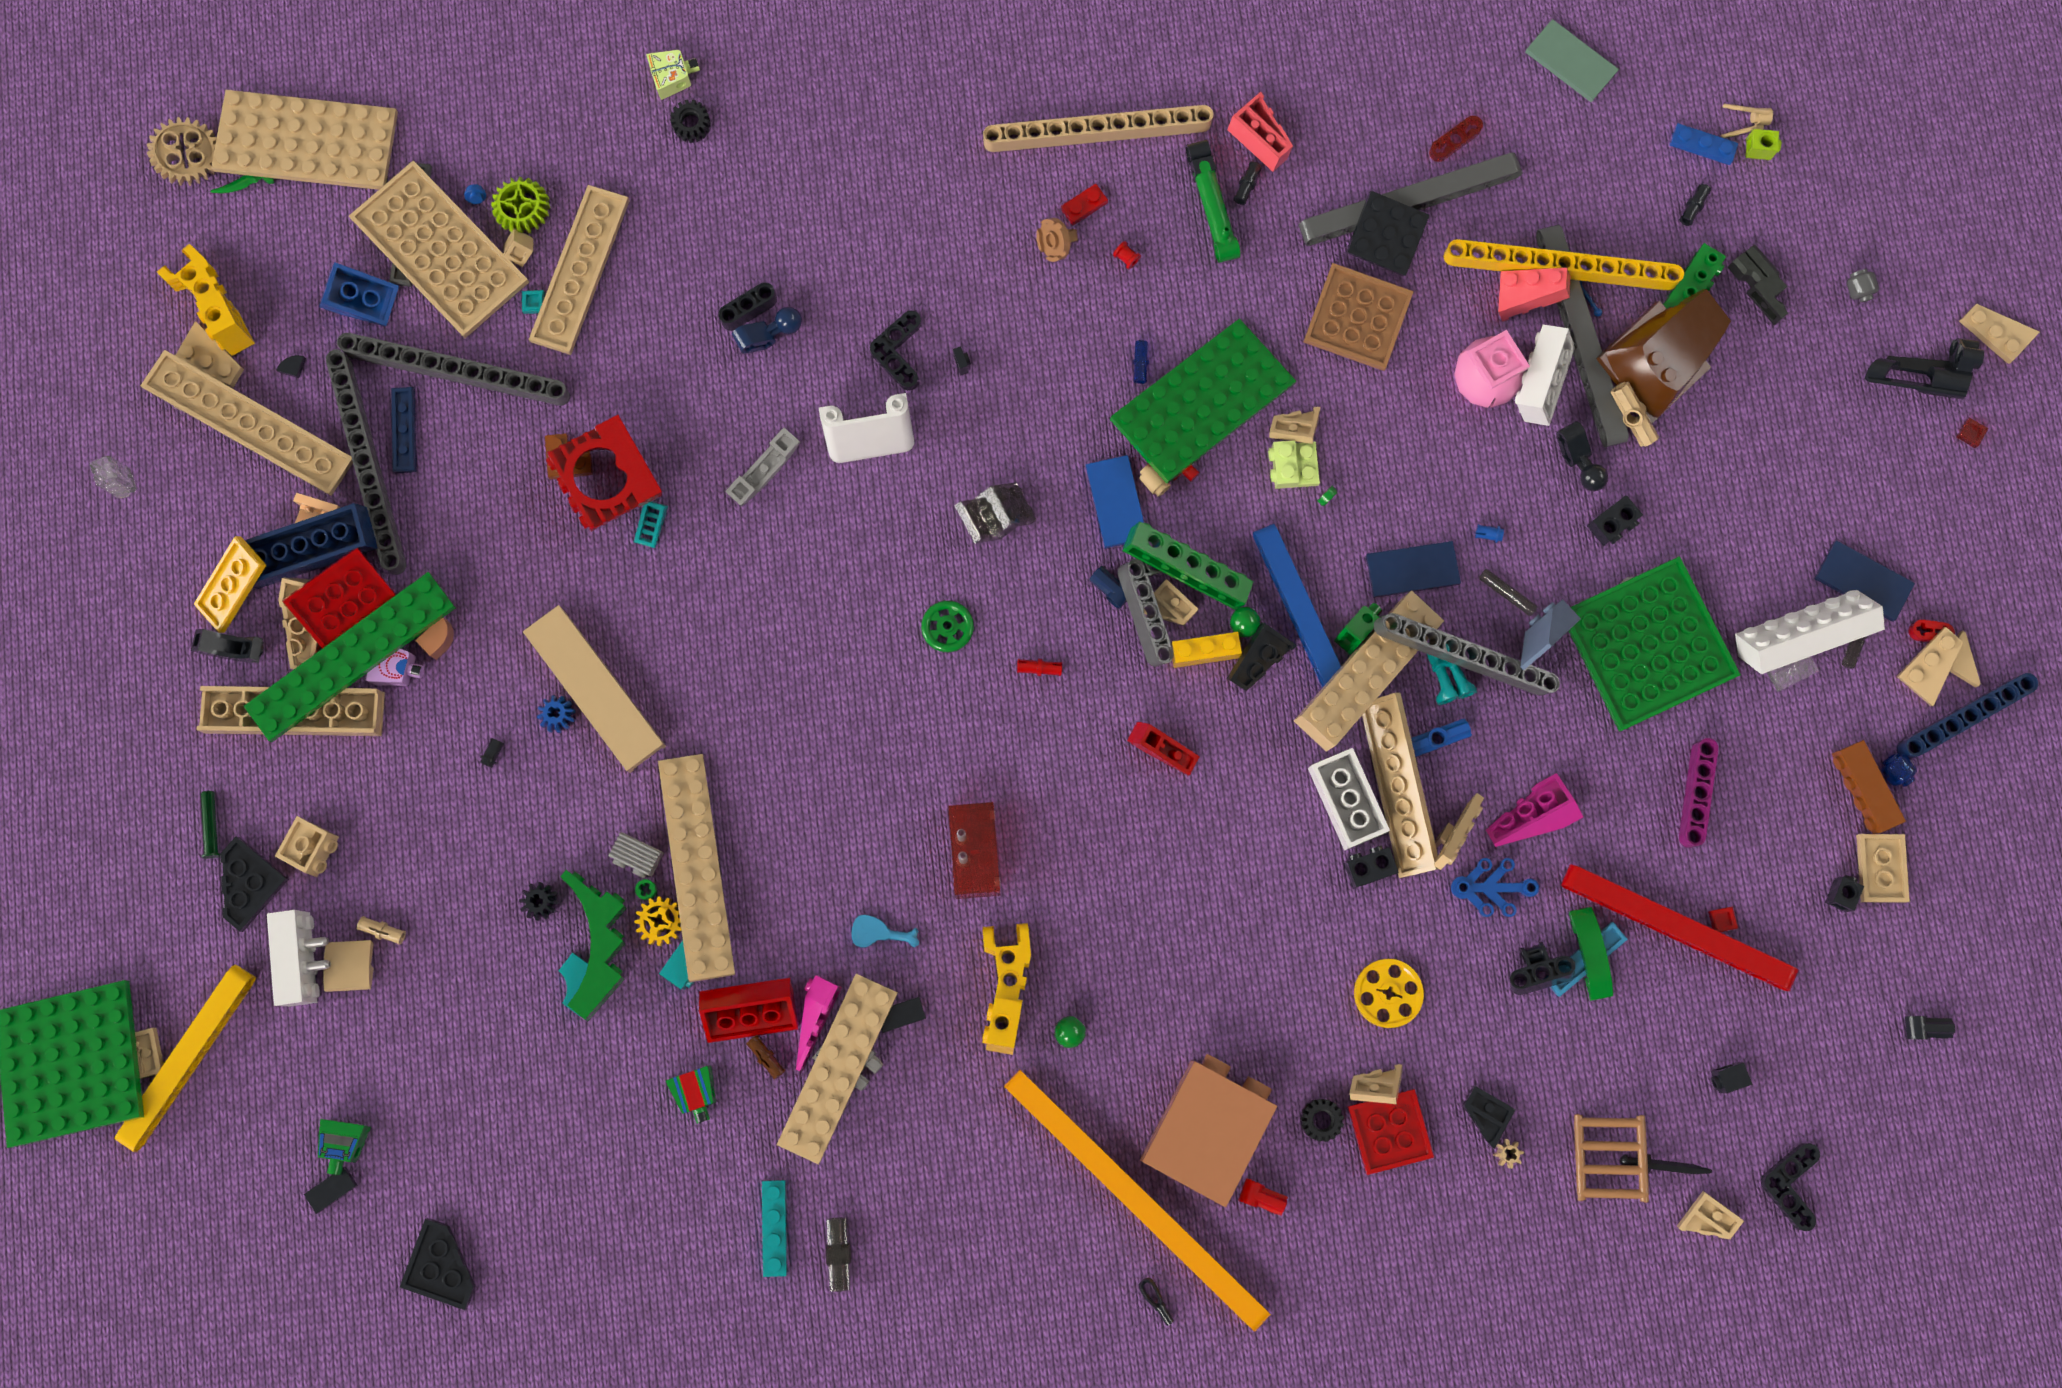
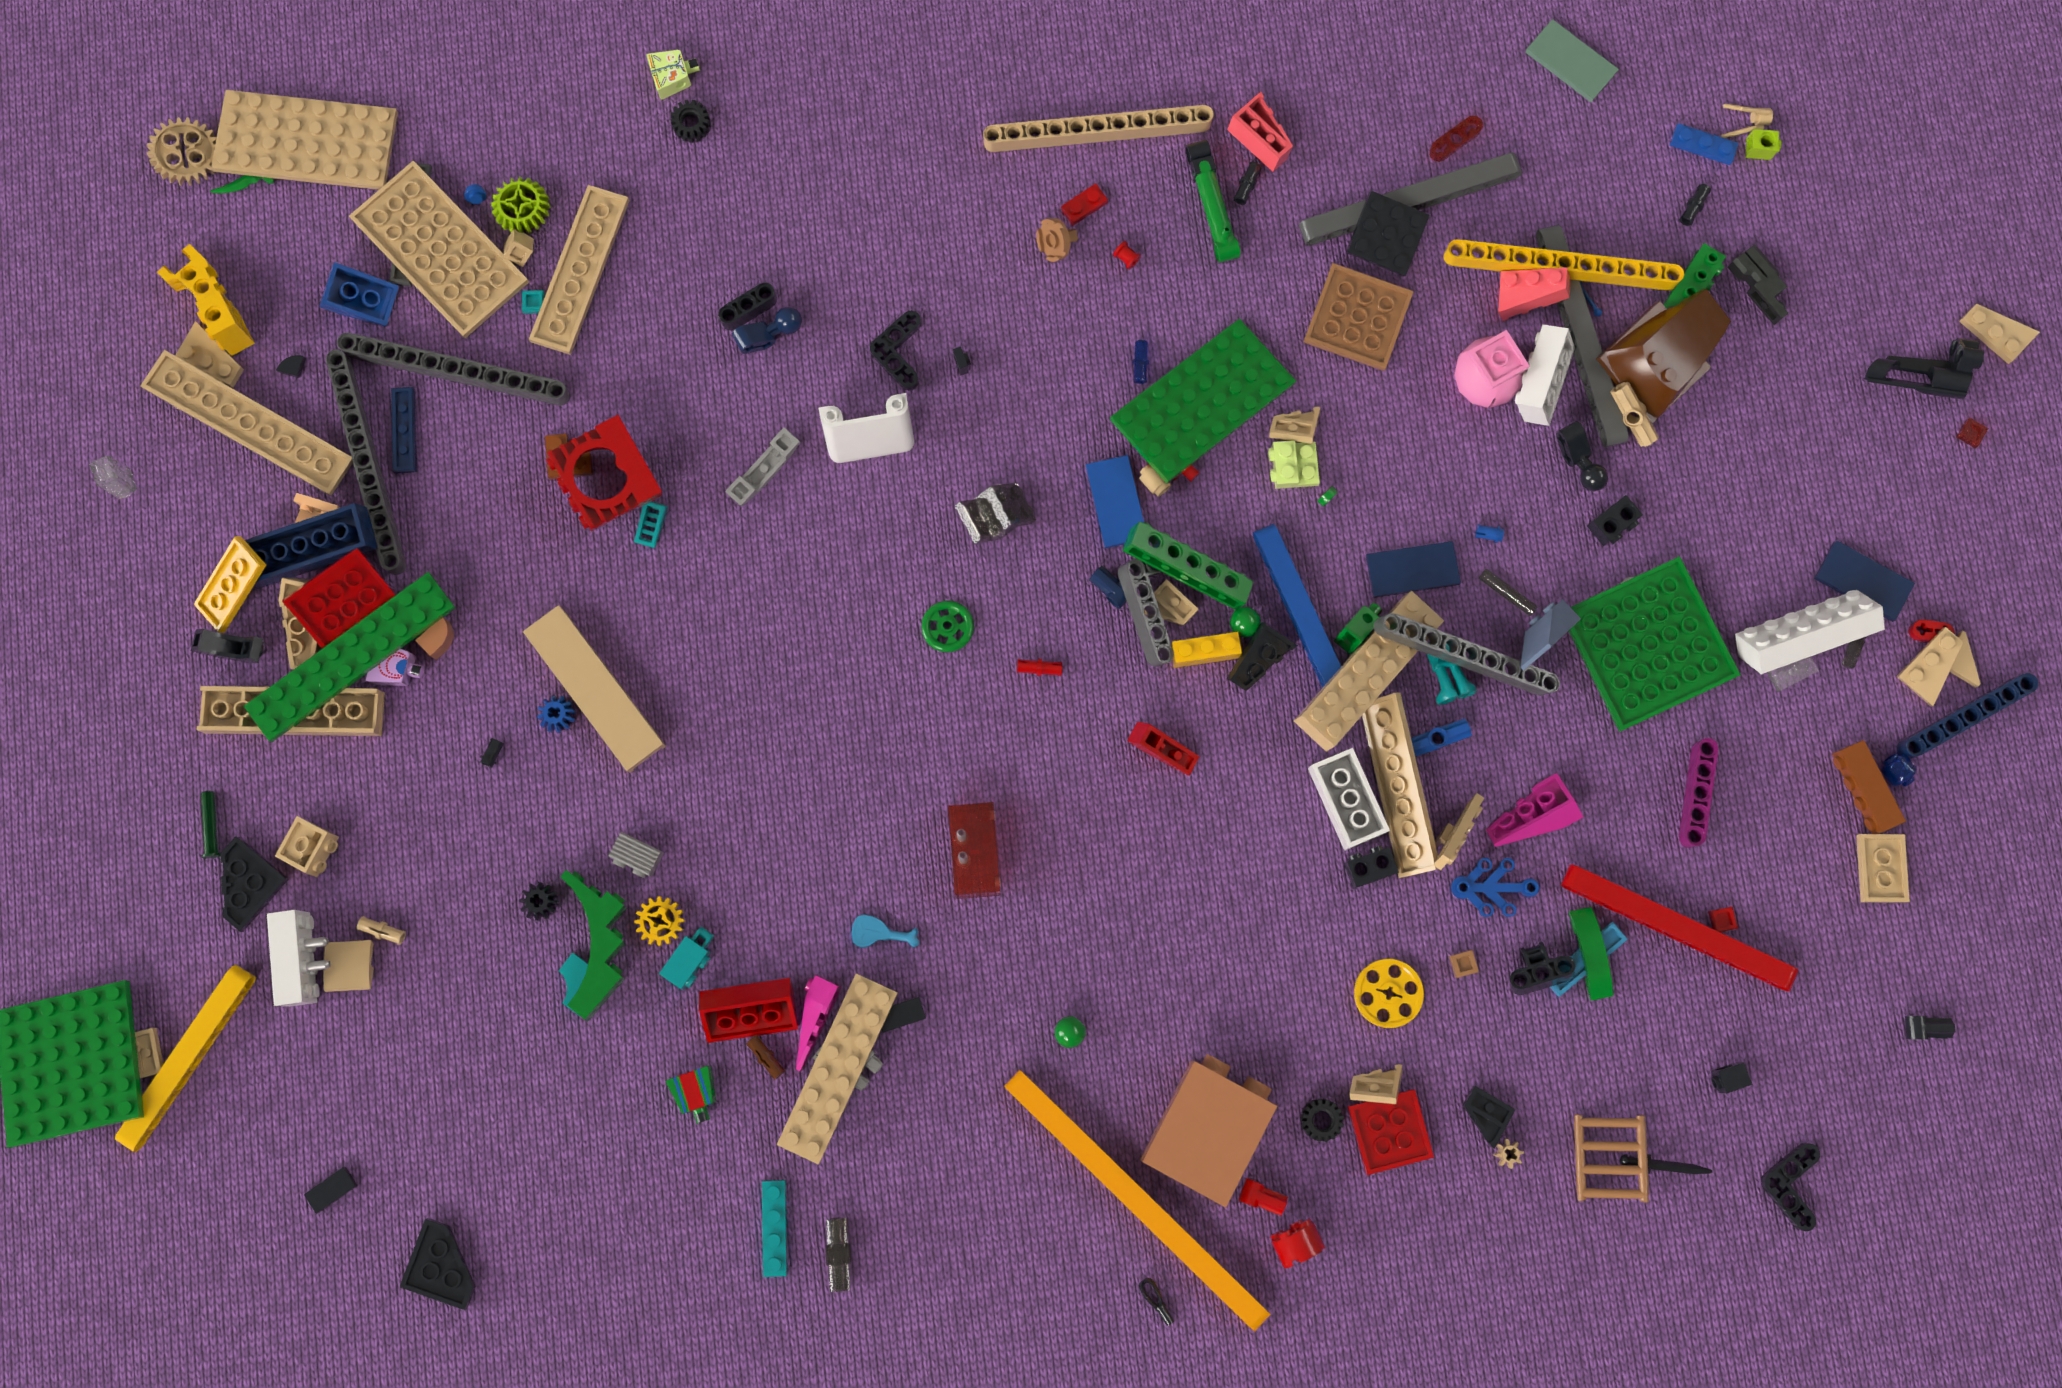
(340, 1143): green torso -> none
(639, 892): green bush -> none
(696, 868): tan plate -> none
(1006, 1003): yellow brick -> none
(1297, 1243): none -> red brick
(1463, 964): none -> medium nougat plate
(1710, 1218): tan wing -> none
(1835, 897): black brick -> none
(1862, 285): dark grey head -> none

